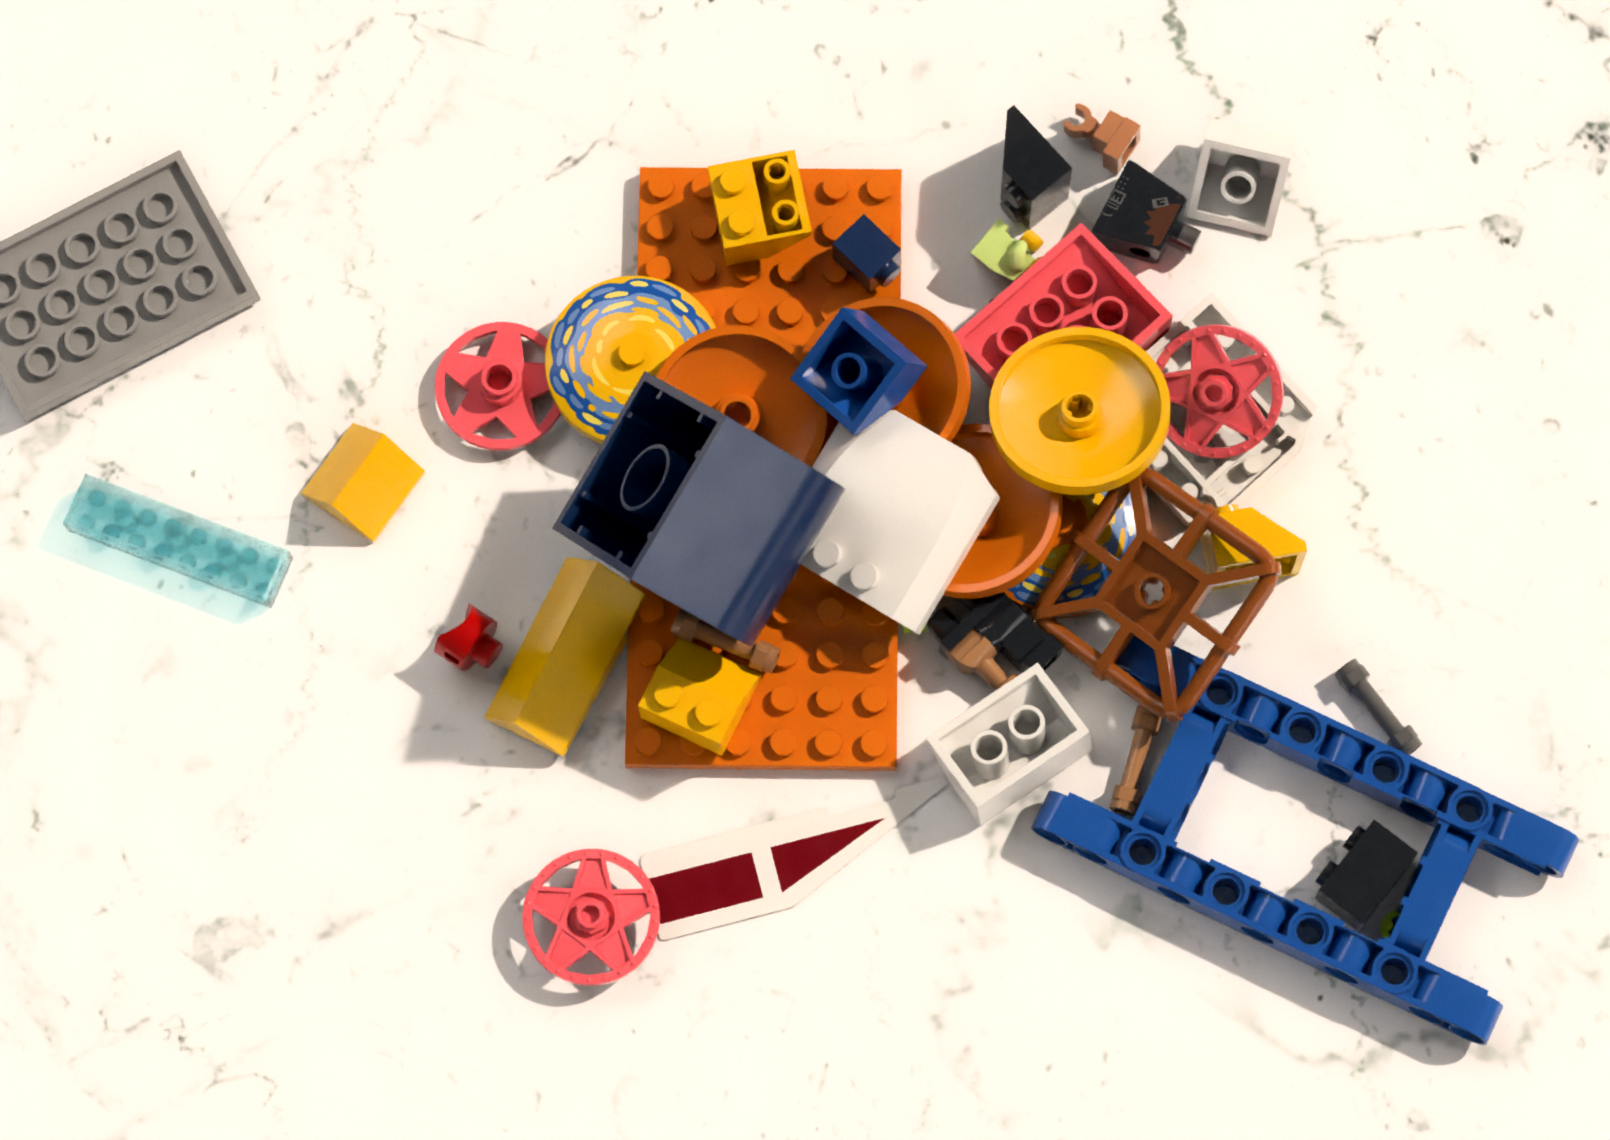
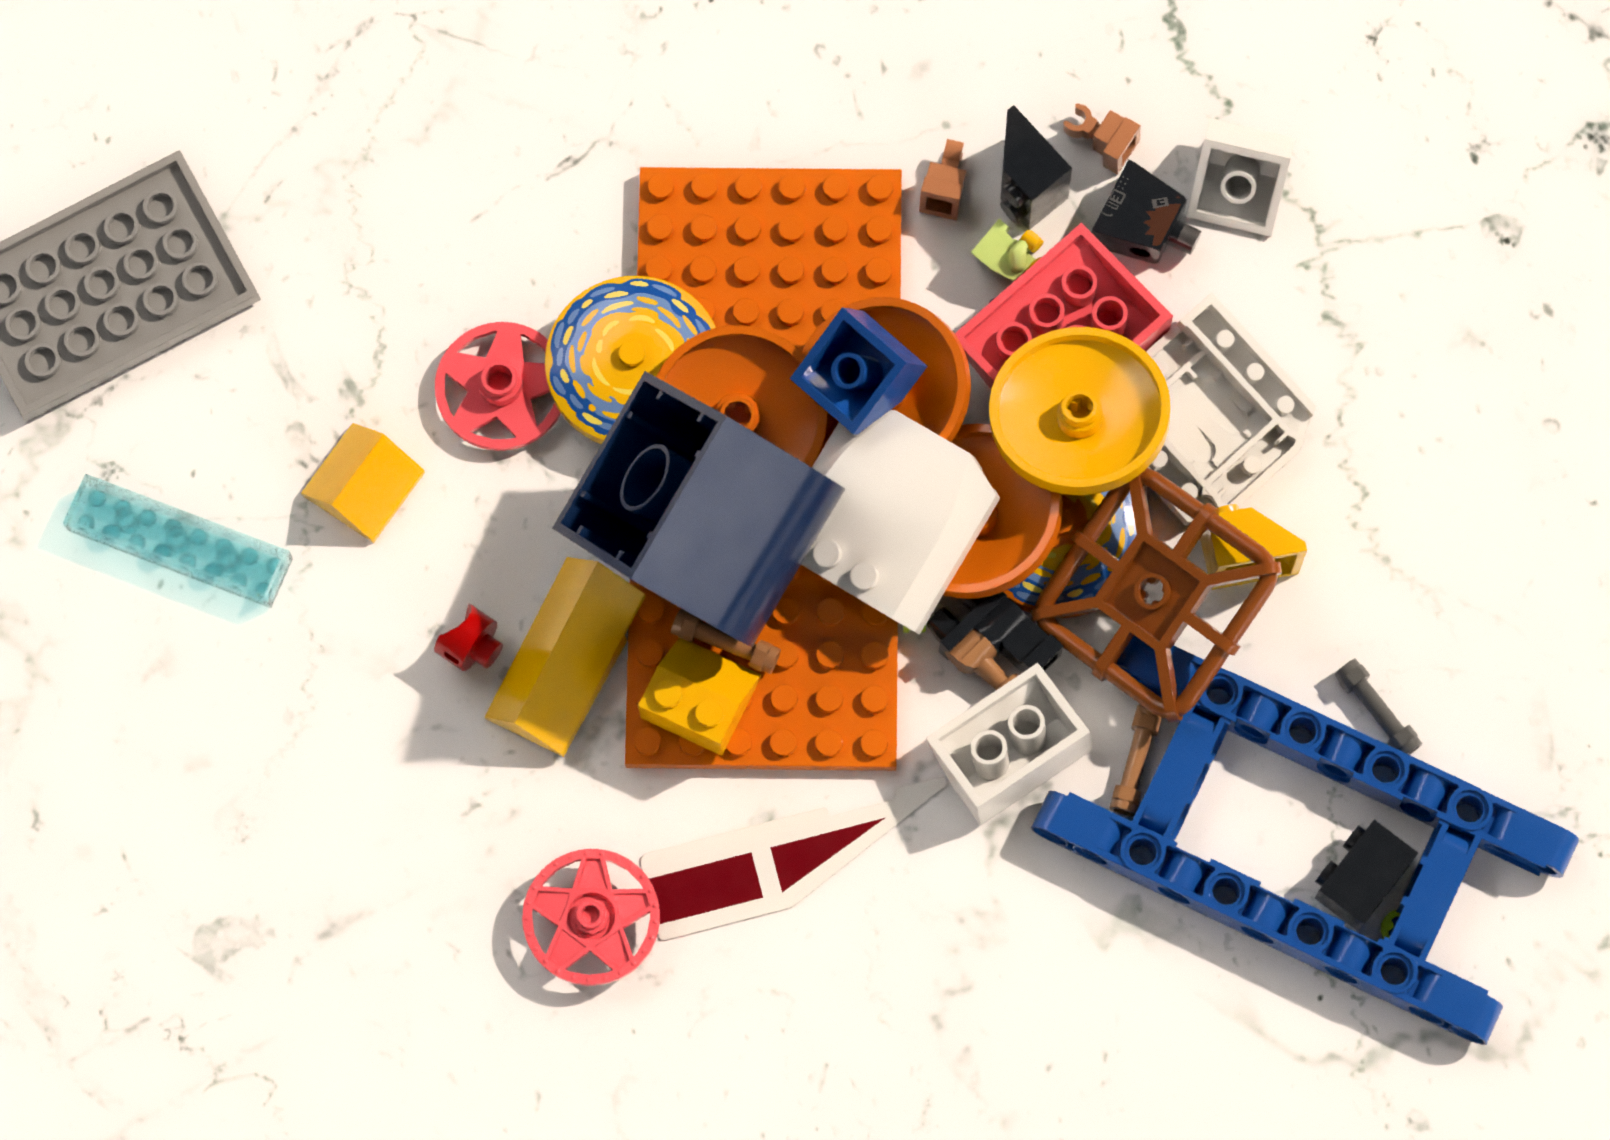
(759, 206): yellow slope -> none
(867, 254): dark blue brick -> none
(944, 184): none -> nougat piece
(1220, 390): coral wheel -> none

